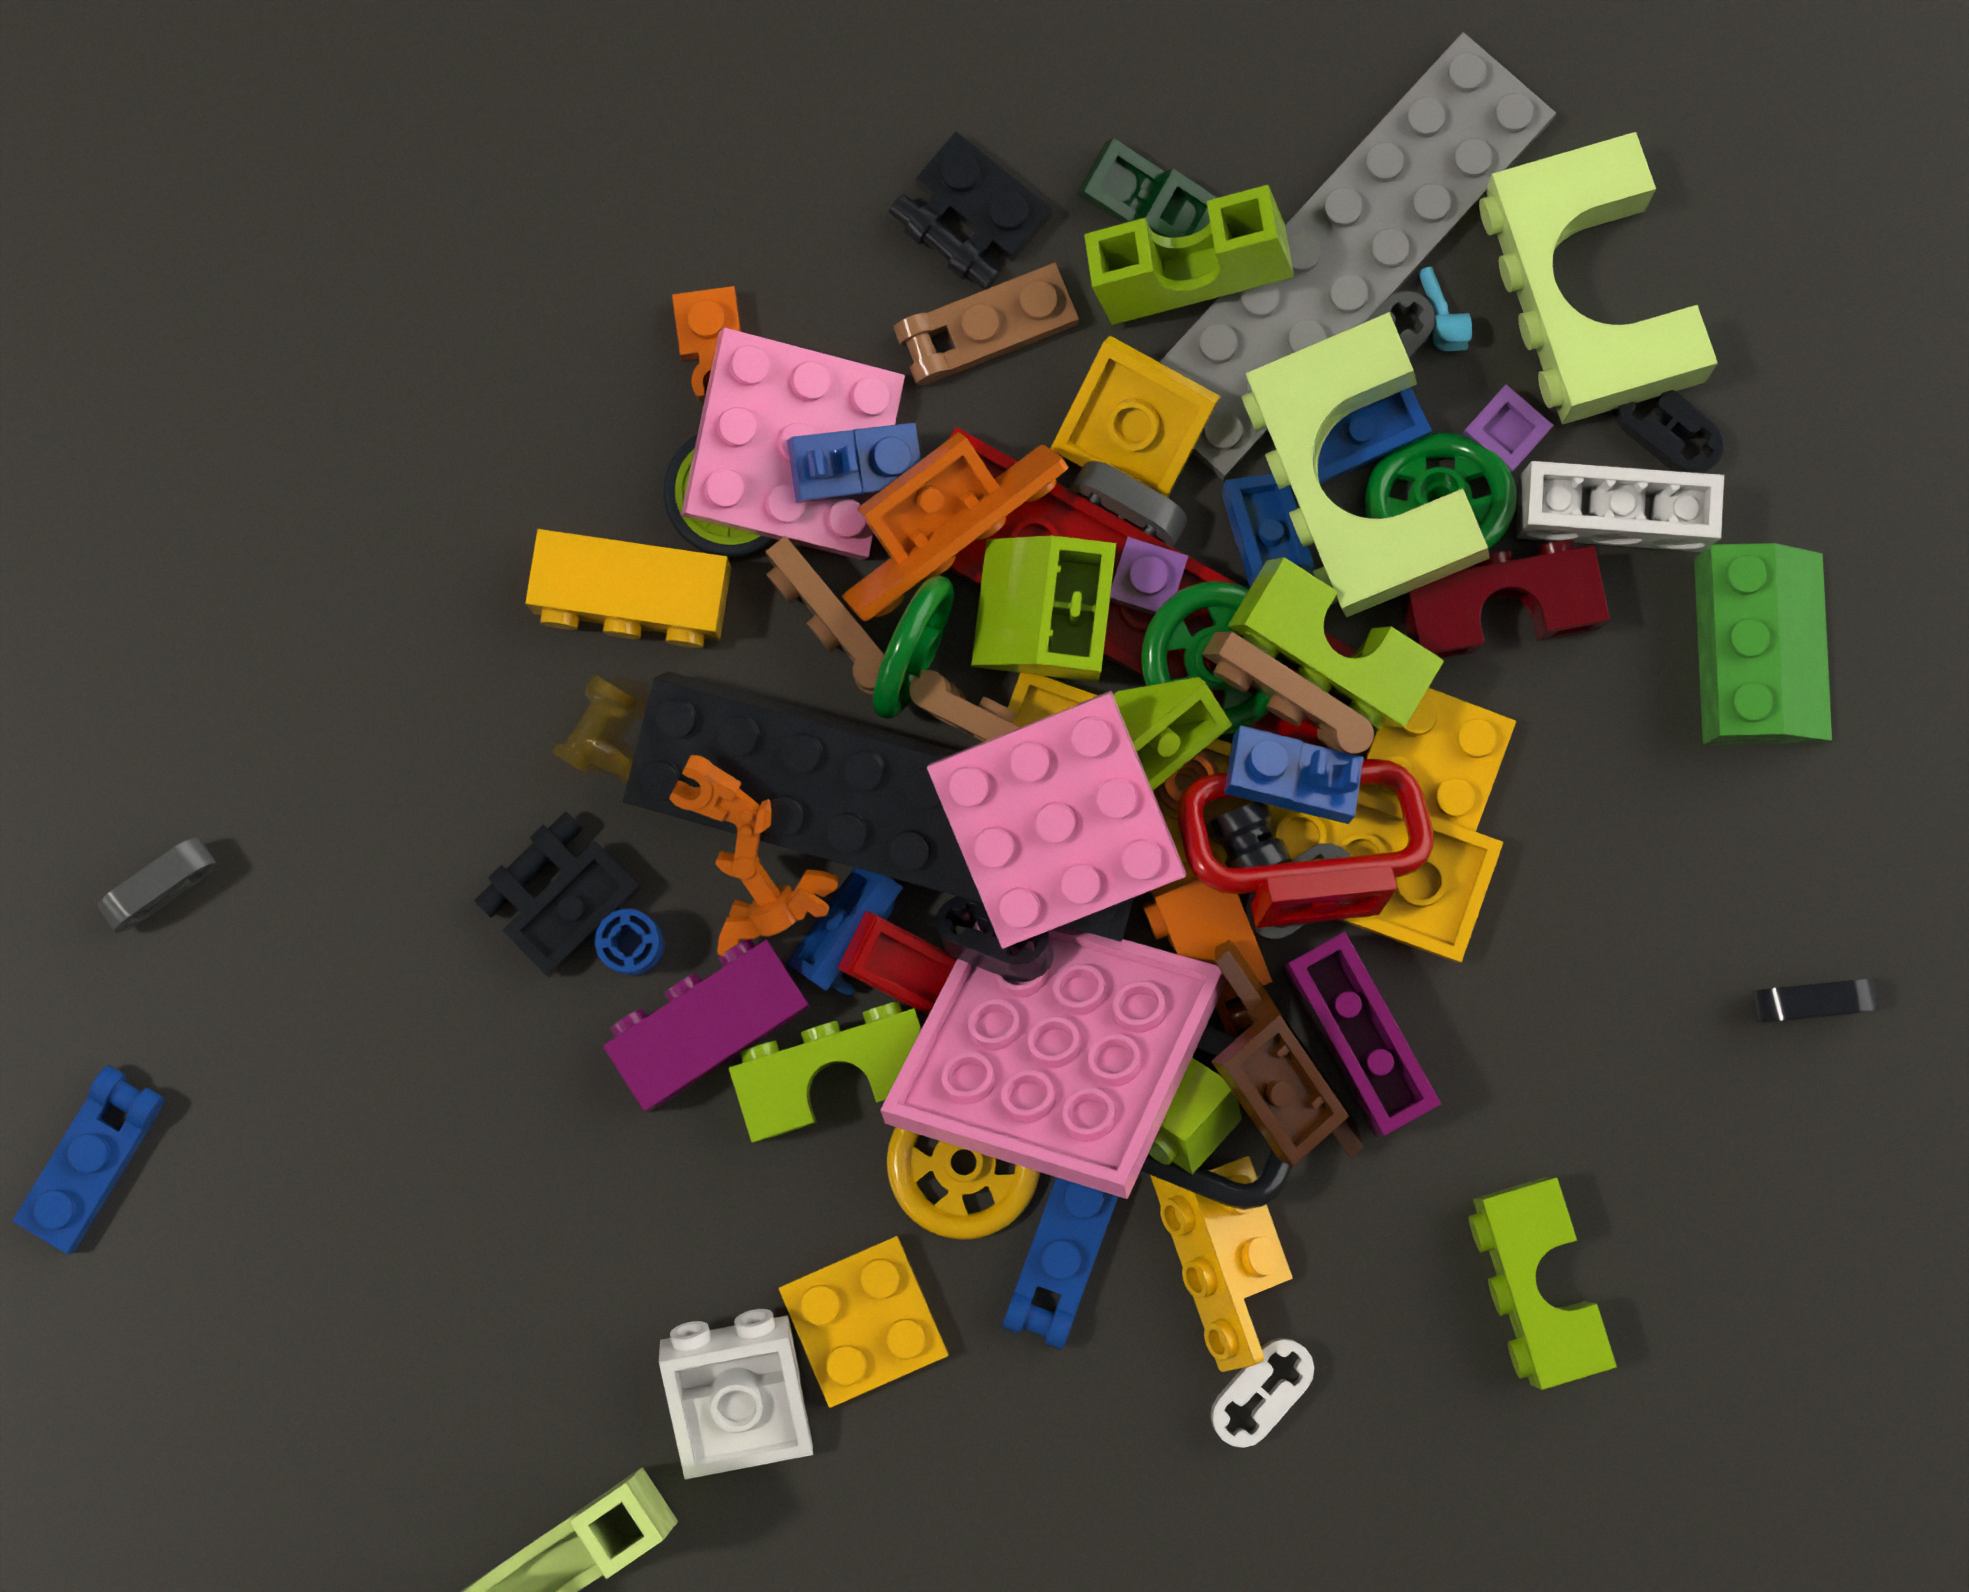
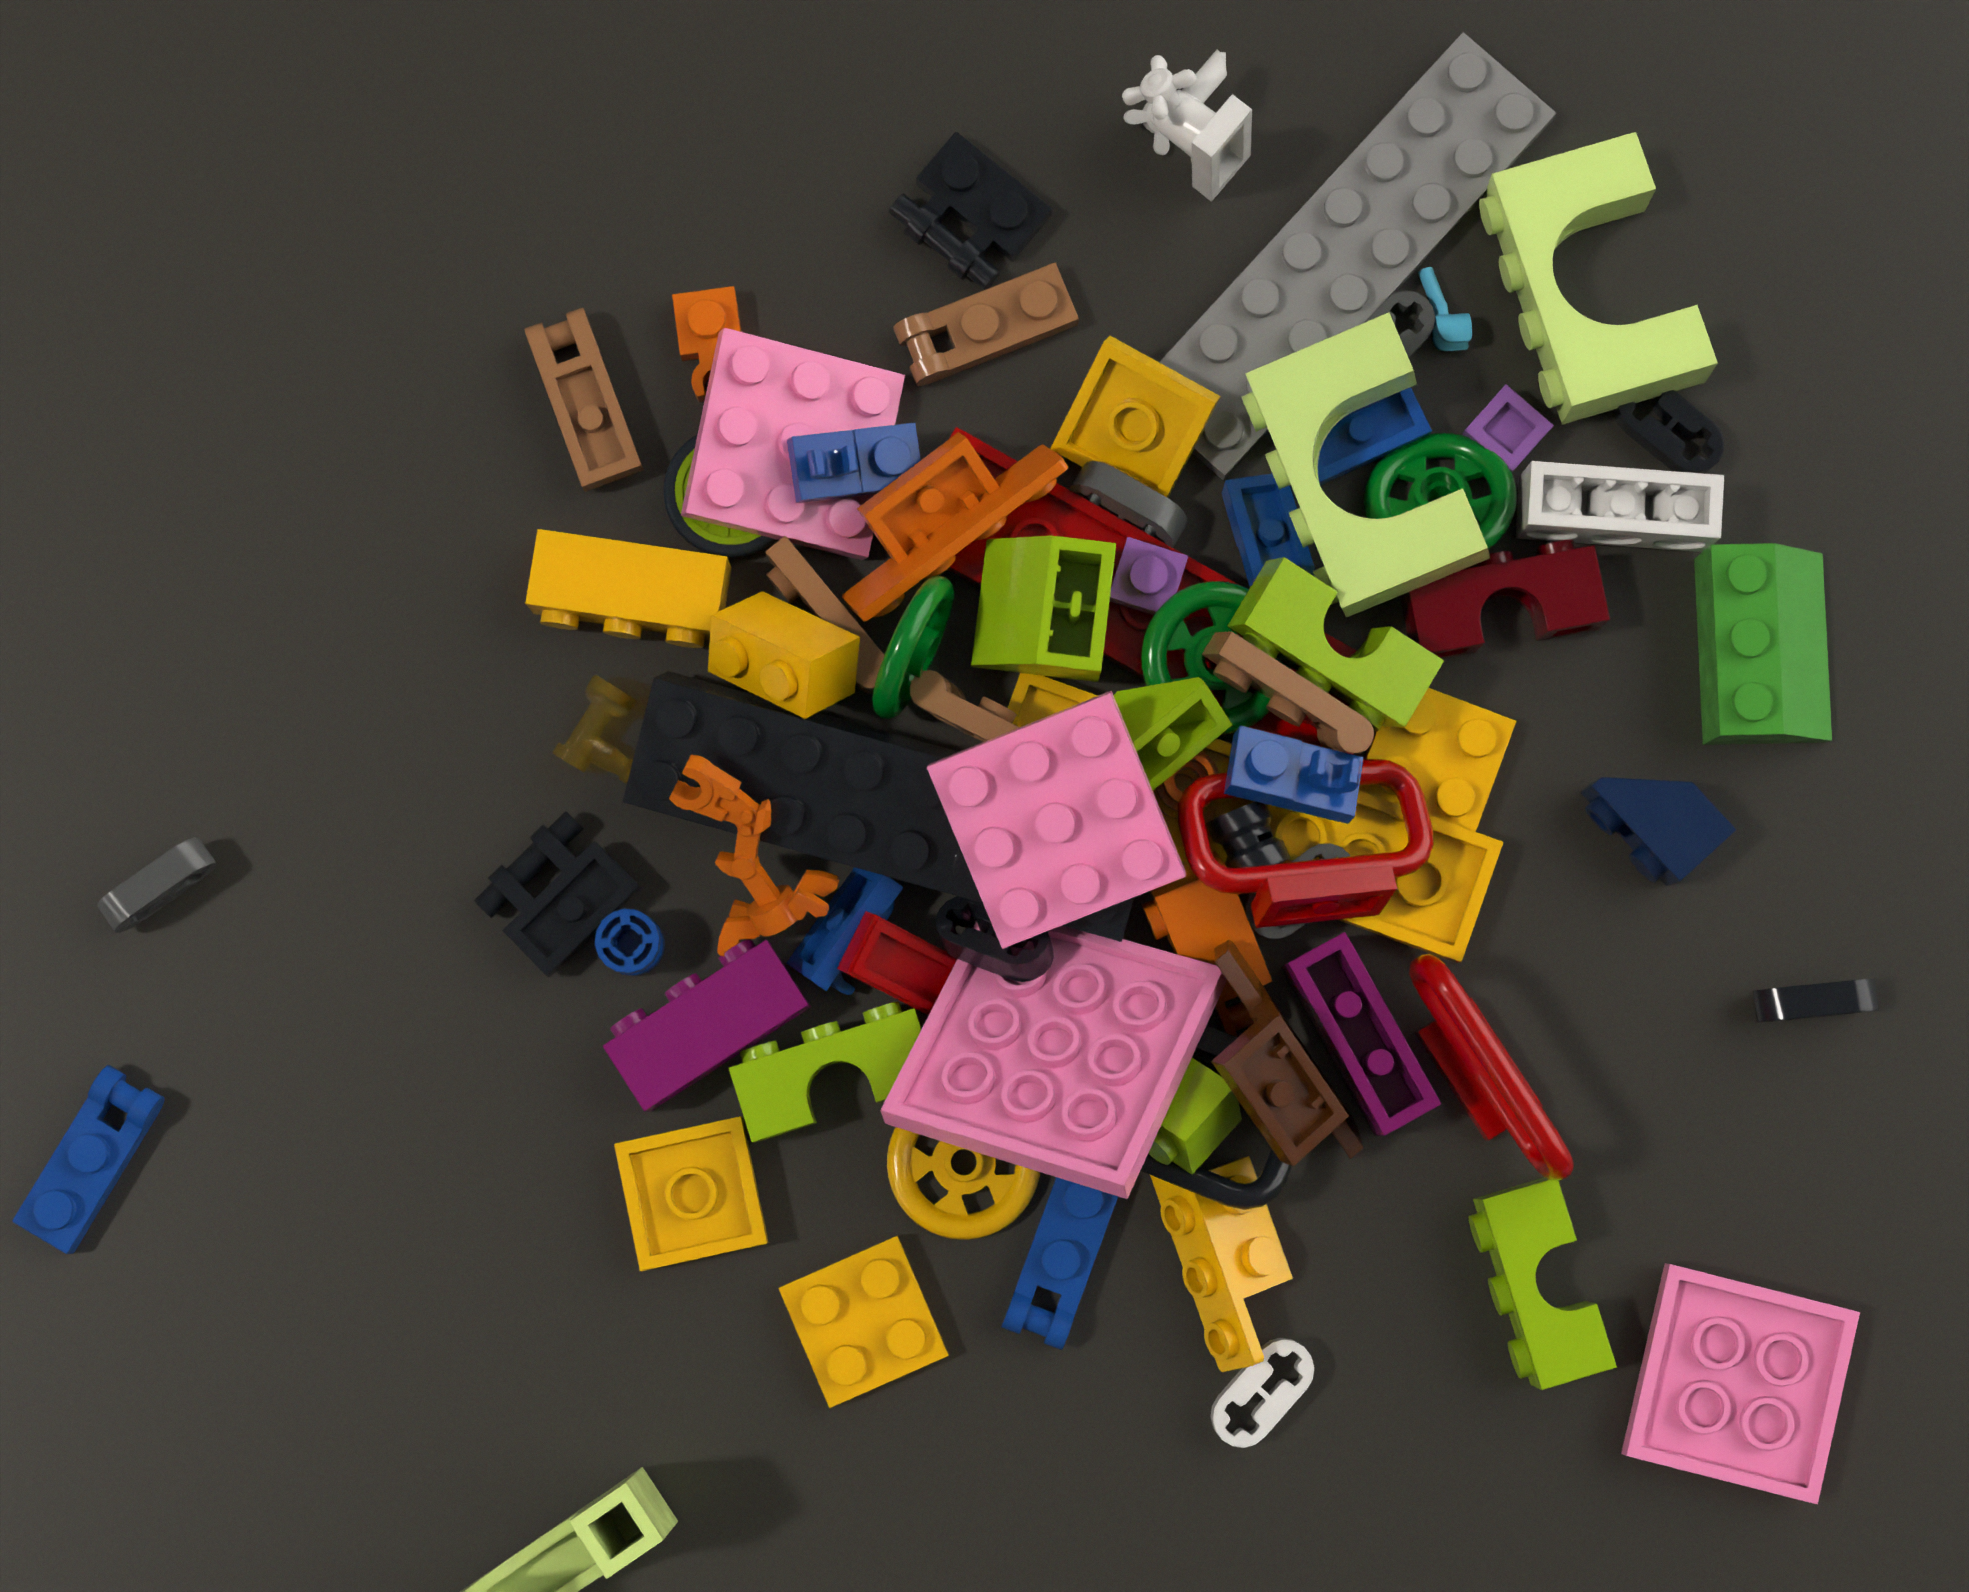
(584, 402): none -> medium nougat plate
(691, 1193): none -> yellow plate
(734, 1394): white plate -> none
(783, 654): none -> yellow brick
(1136, 189): dark green slope -> none
(1149, 274): lime arch -> none
(1213, 140): none -> white piece
(1483, 1071): none -> red bar
(1661, 820): none -> dark blue slope
(1740, 1383): none -> bright pink plate

